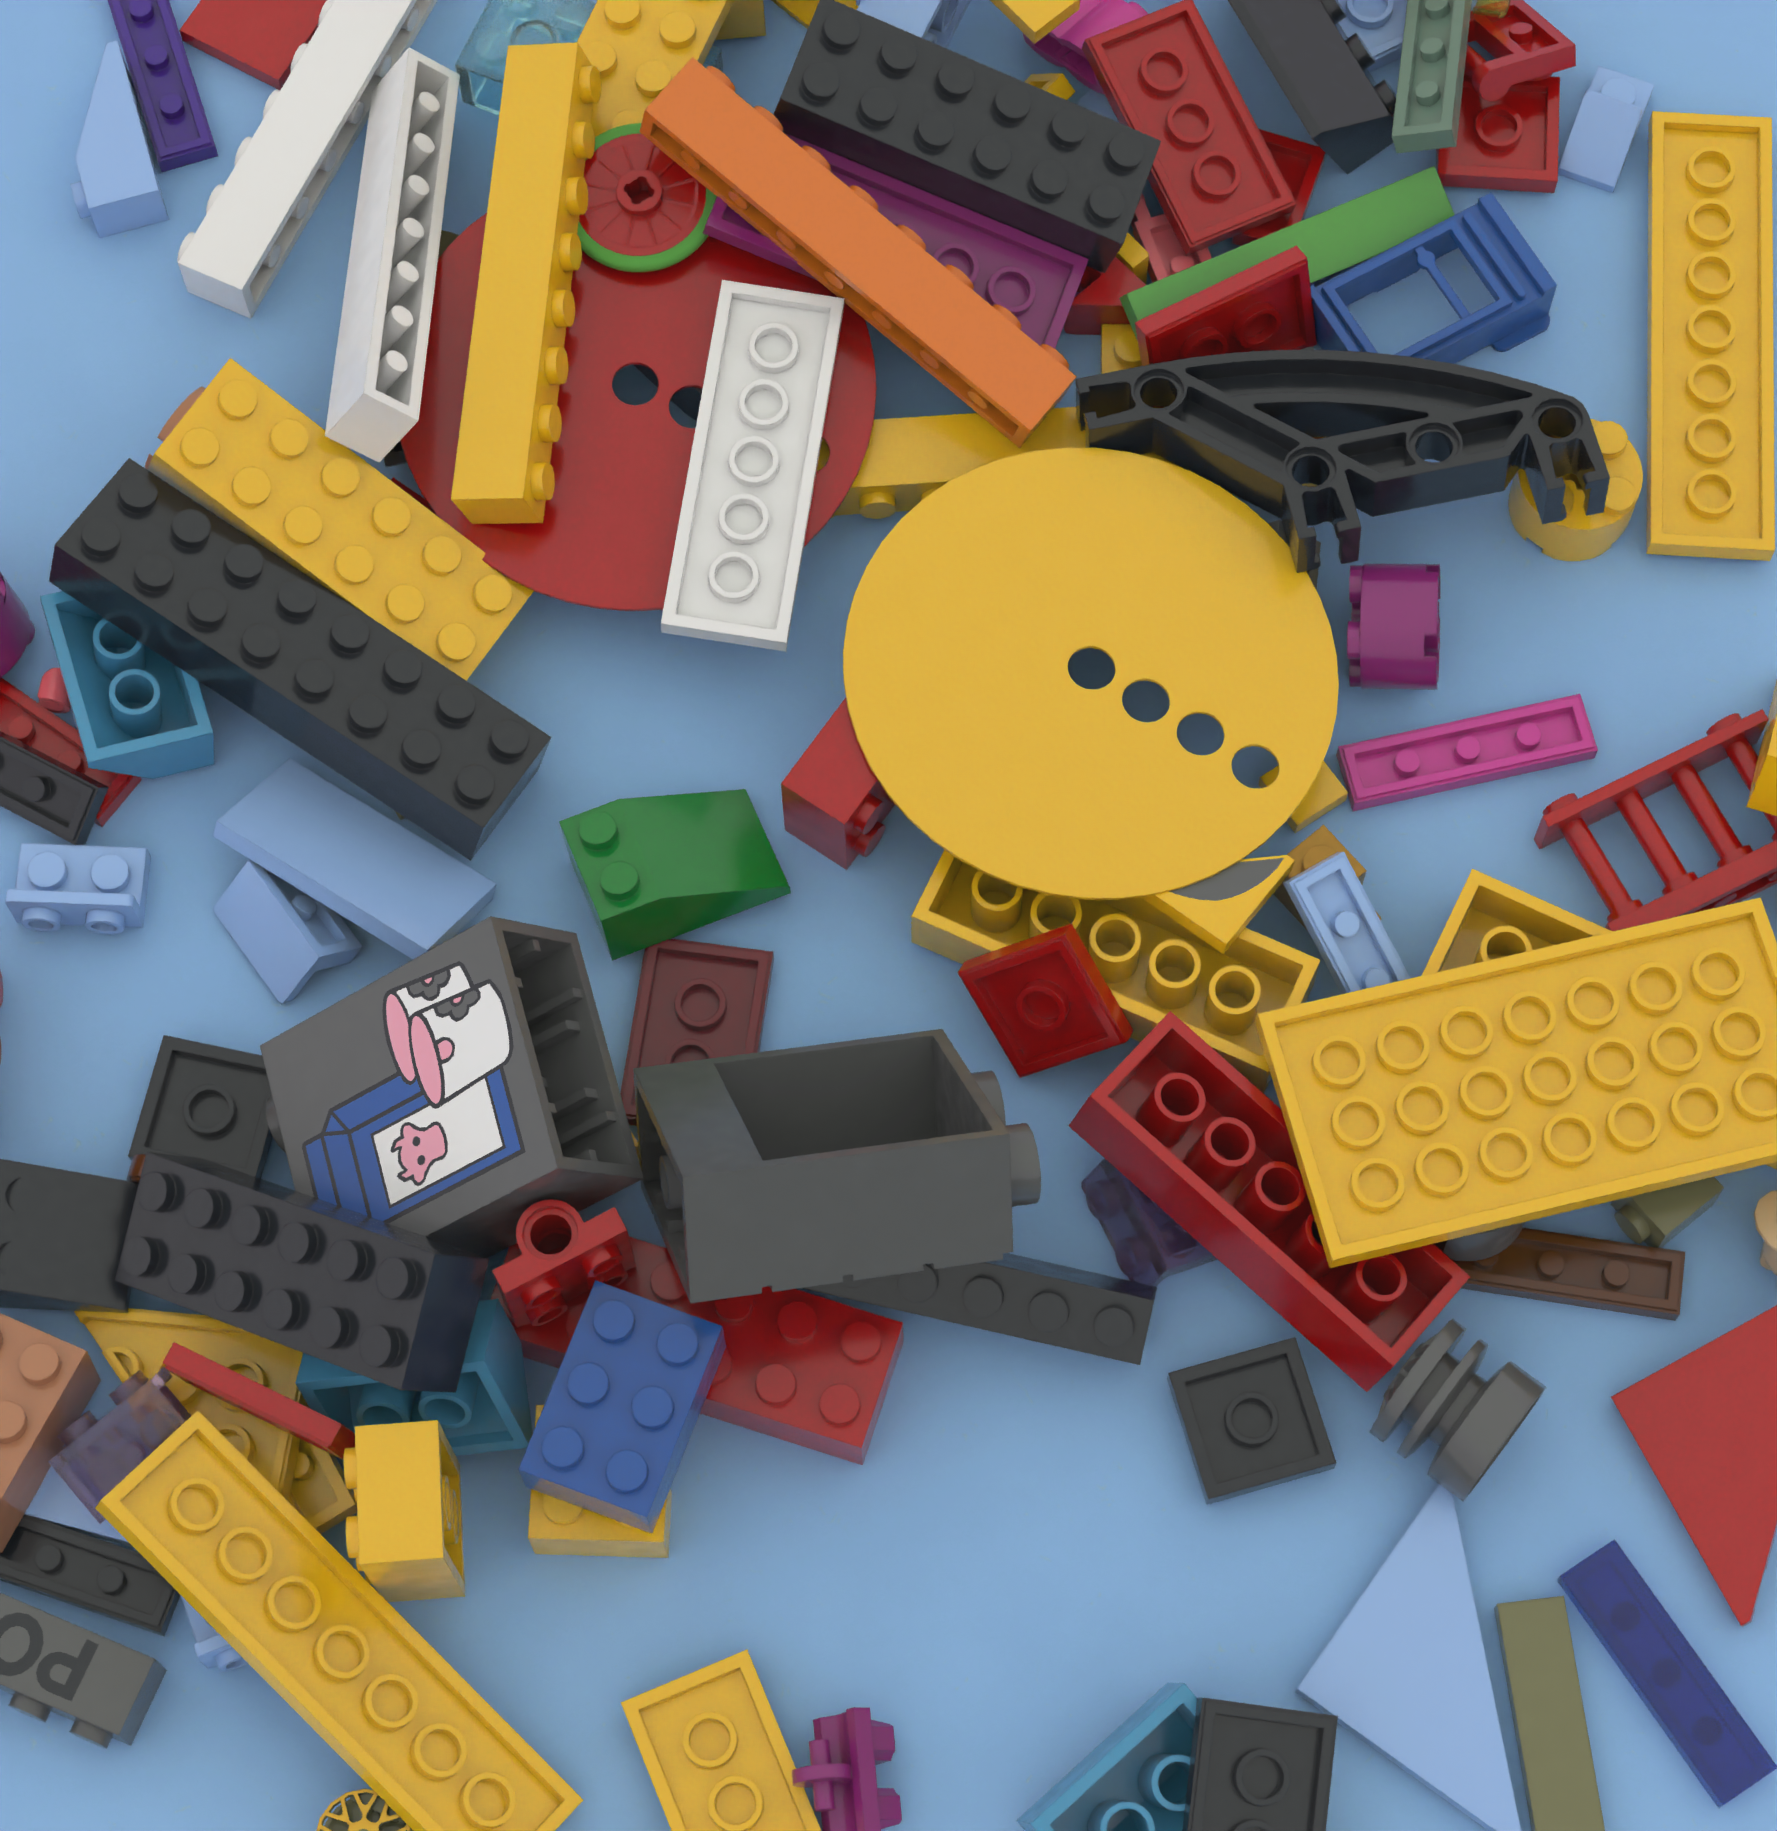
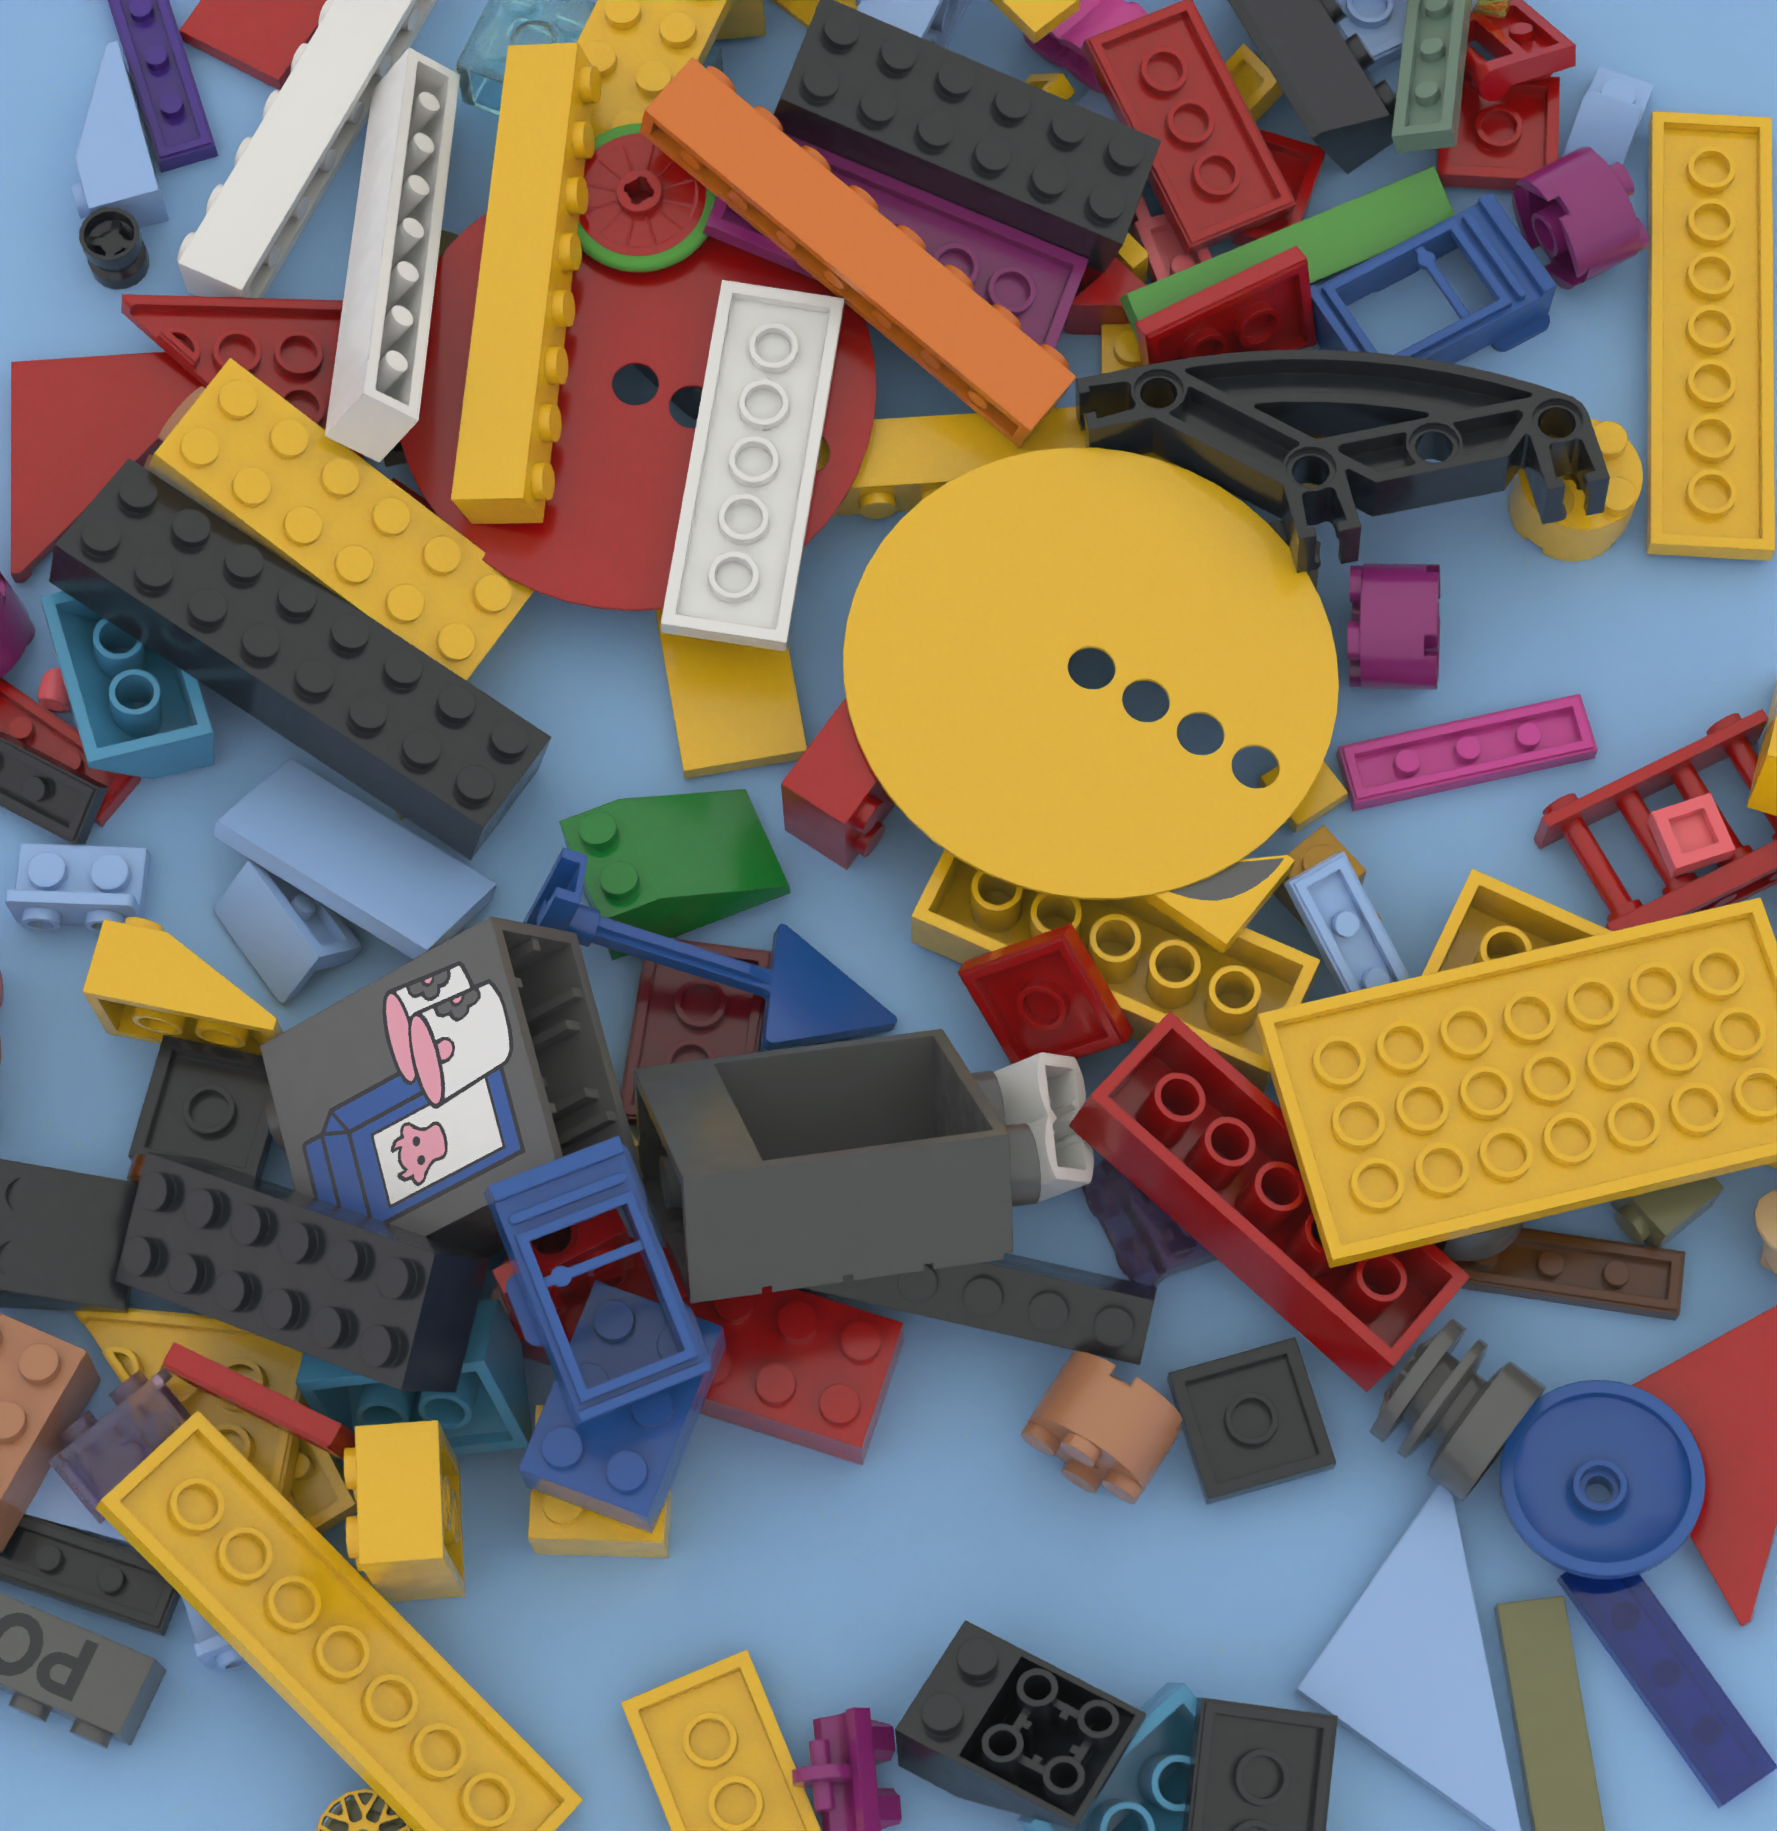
(74, 432): none -> red tile
(104, 239): none -> black wheel
(154, 986): none -> yellow slope
(275, 339): none -> red tile
(560, 1197): none -> blue piece
(731, 704): none -> yellow tile
(802, 990): none -> blue piece
(1014, 1731): none -> black slope
(1047, 1096): none -> white brick
(1103, 1427): none -> nougat brick
(1253, 81): none -> yellow plate
(1579, 216): none -> magenta brick
(1608, 1438): none -> blue dish
(1691, 835): none -> coral plate

